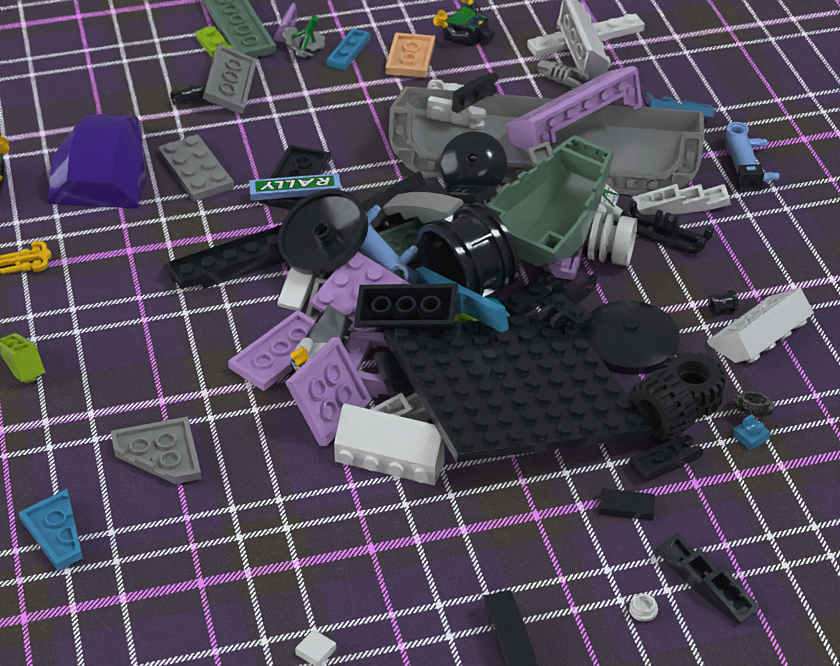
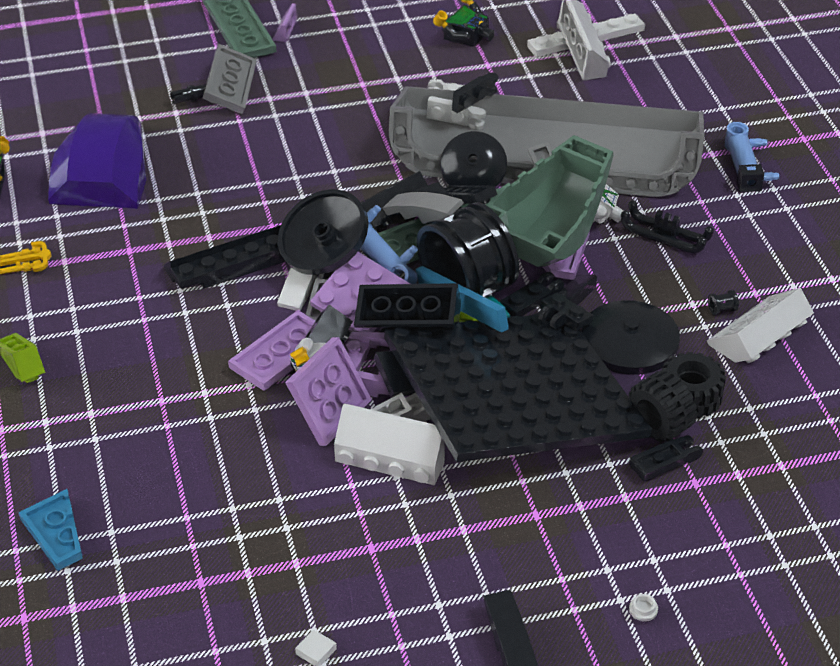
(160, 448): light grey plate -> none
(196, 167): light grey plate -> none
(210, 38): lime hinge -> none
(292, 186): tile -> none
(294, 163): black tile -> none
(312, 40): light grey plant -> none
(348, 49): dark azure tile -> none
(410, 55): light nougat plate -> none
(543, 122): lavender windscreen -> none
(562, 73): light grey hinge -> none
(612, 238): white wheel -> none
(627, 504): black tile -> none
(670, 103): dark azure wing -> none
(682, 201): white slope -> none
(707, 580): black slope -> none
(751, 433): dark azure tile -> none
(753, 404): clear smoke gear -> none

